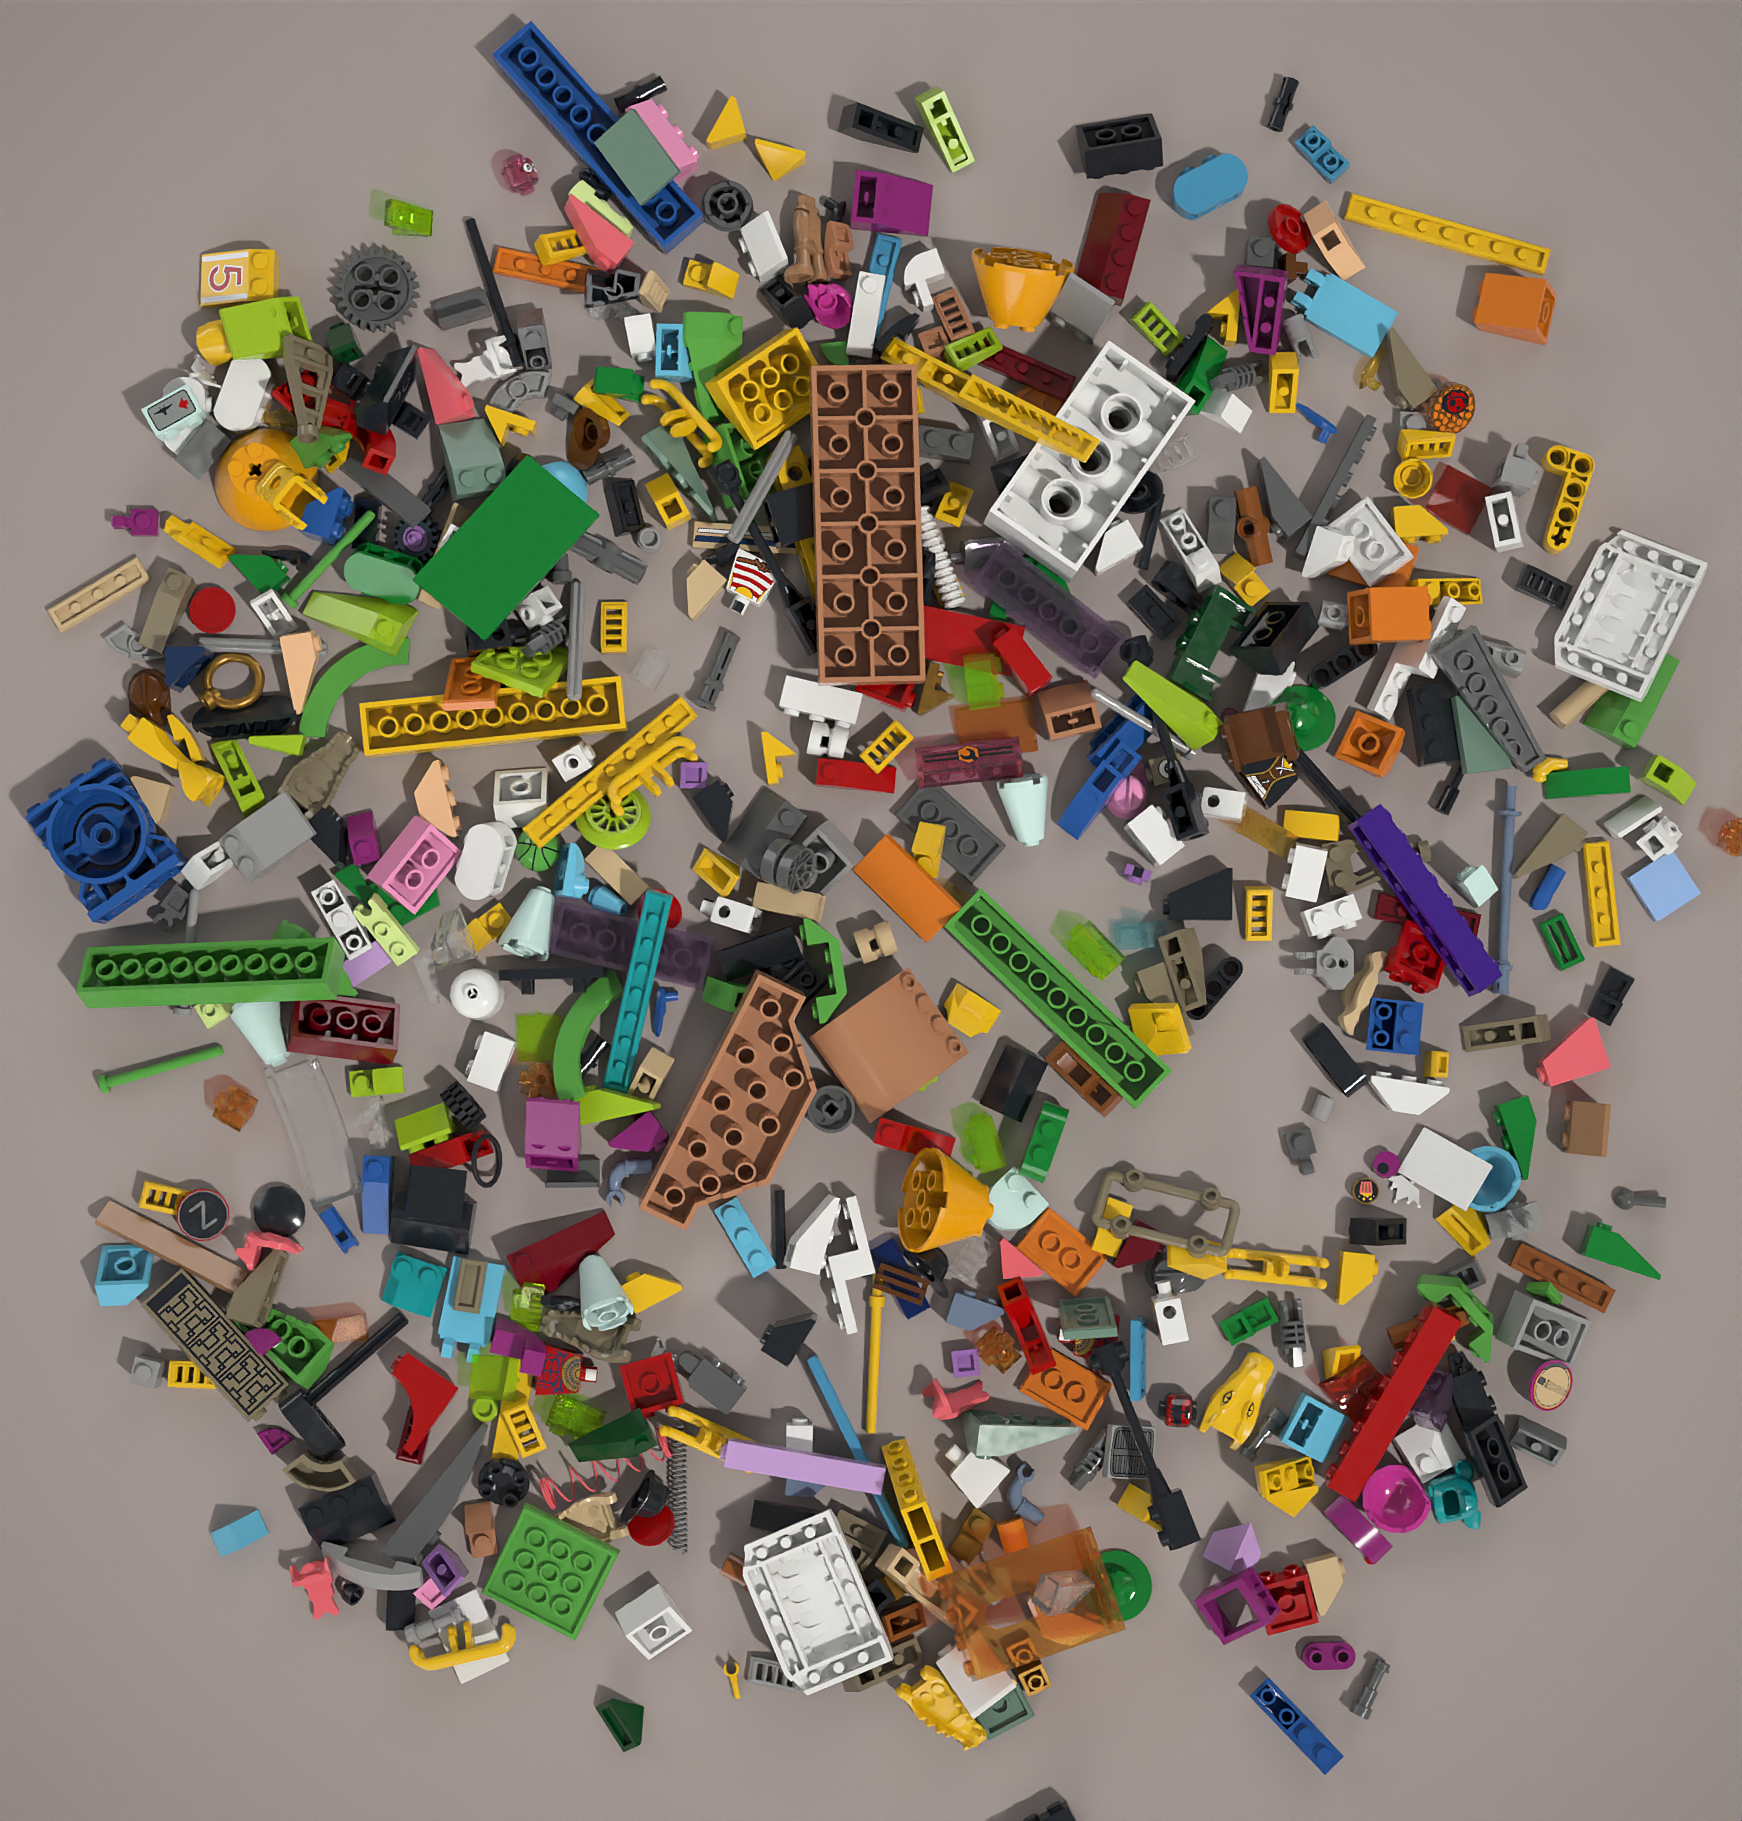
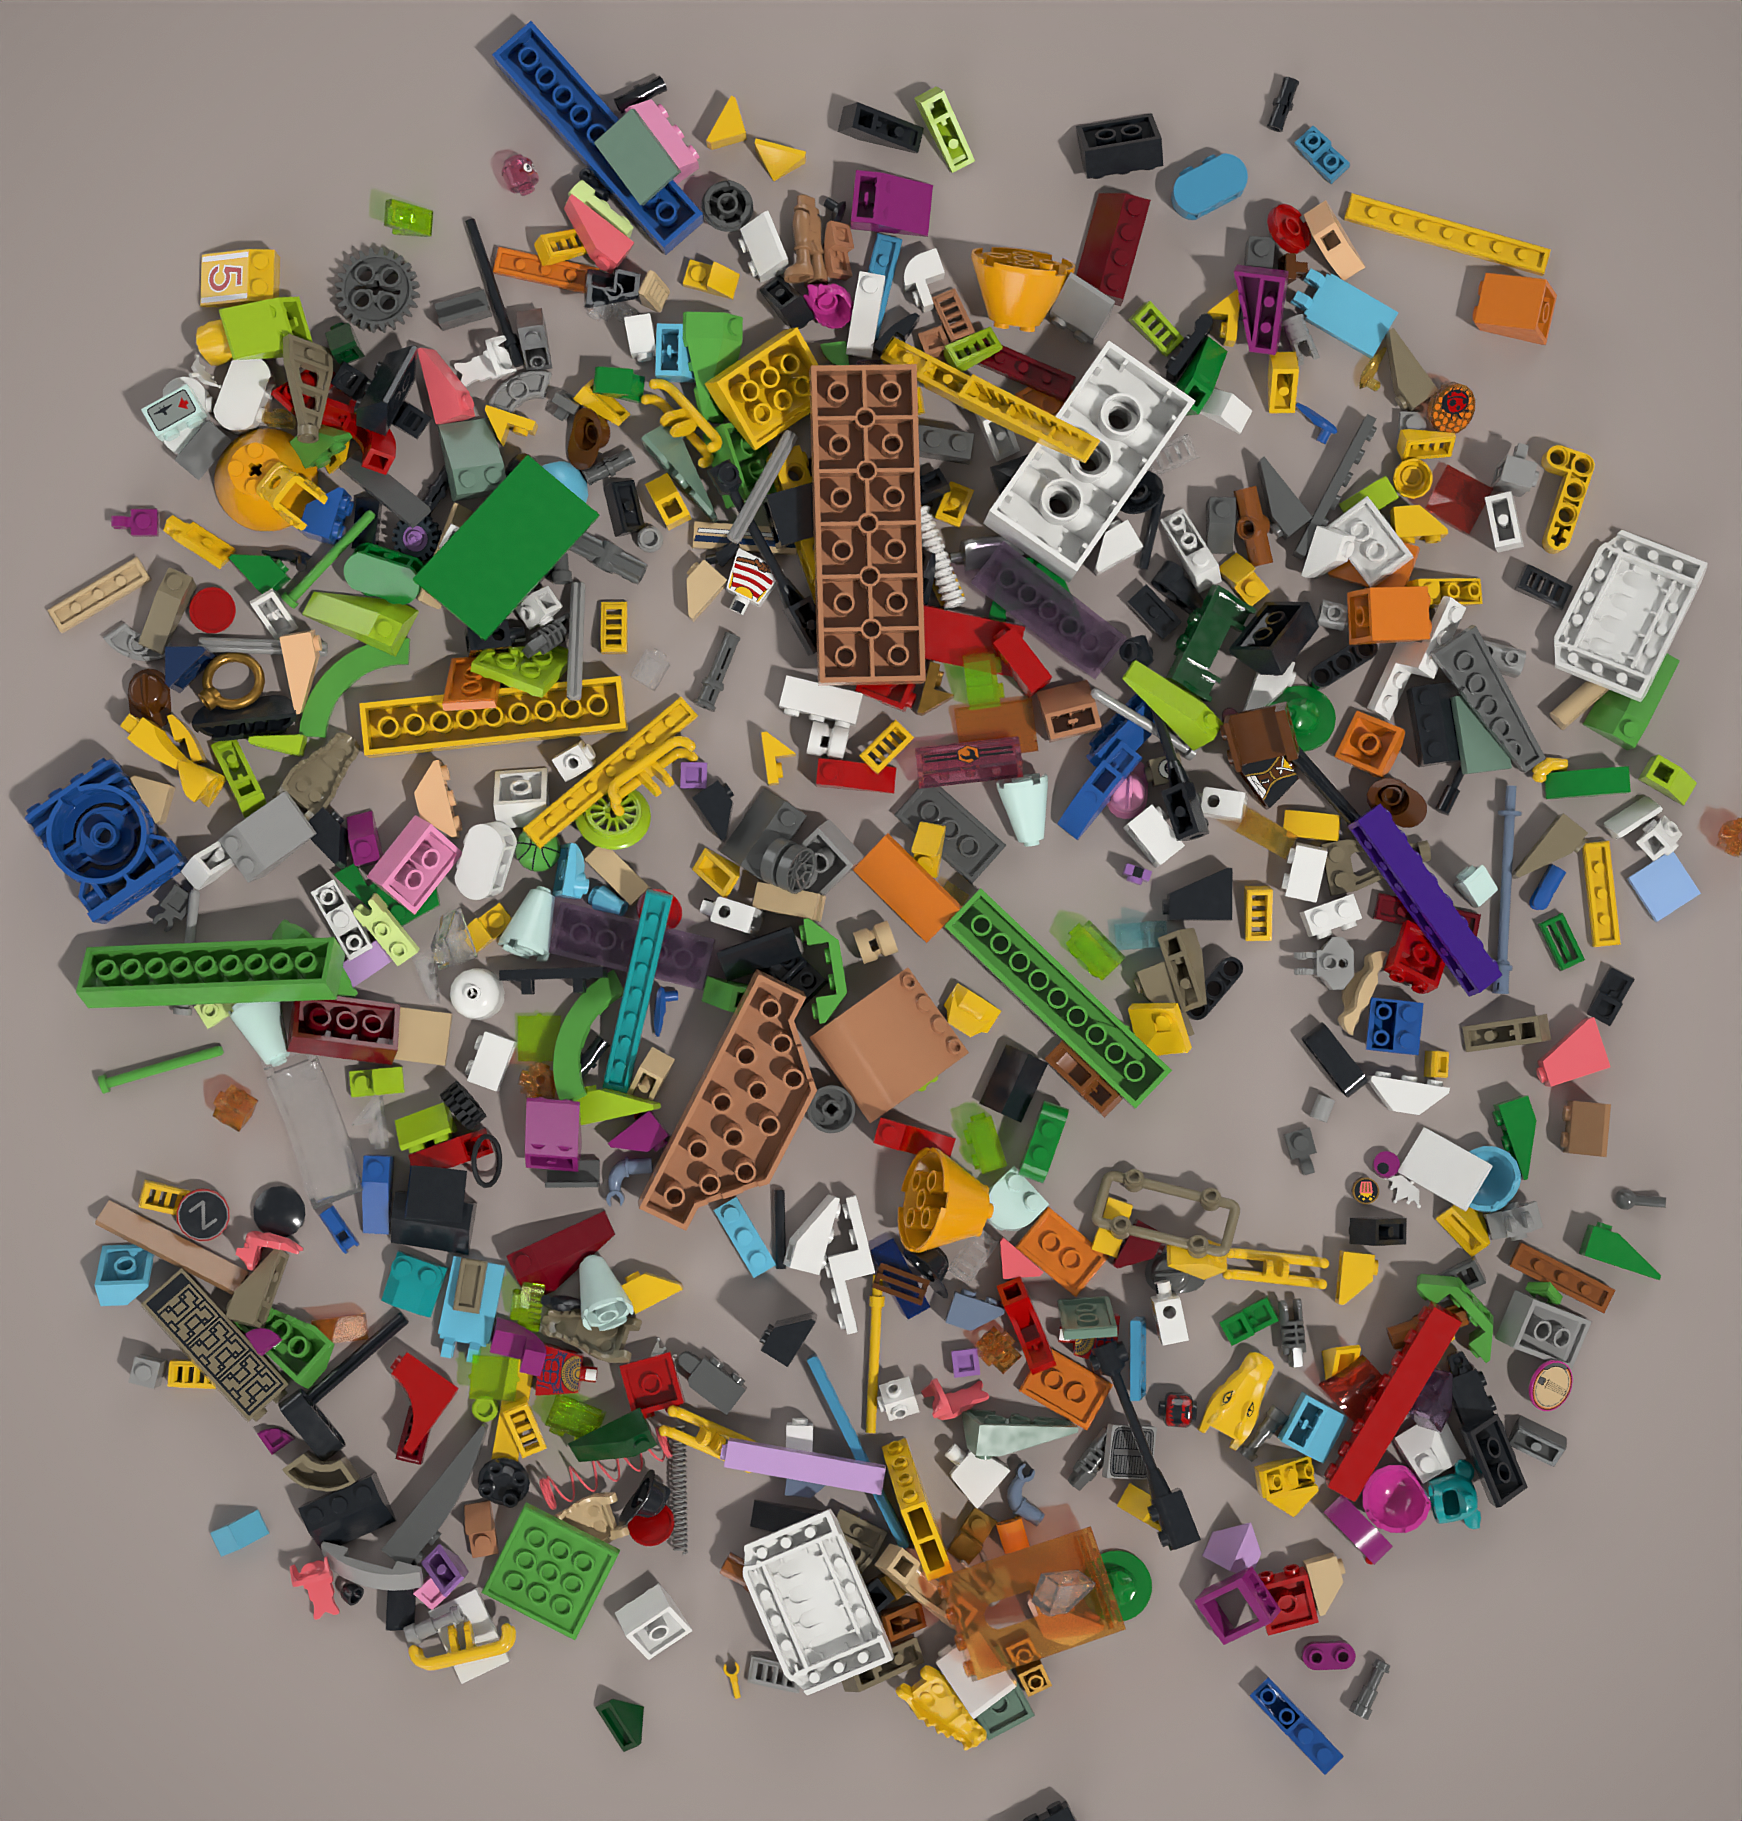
(423, 1036): none -> tan tile
(897, 1399): none -> white brick
(1238, 377): dark grey hinge -> none
(1379, 492): none -> lime slope
(1402, 801): none -> reddish brown piece

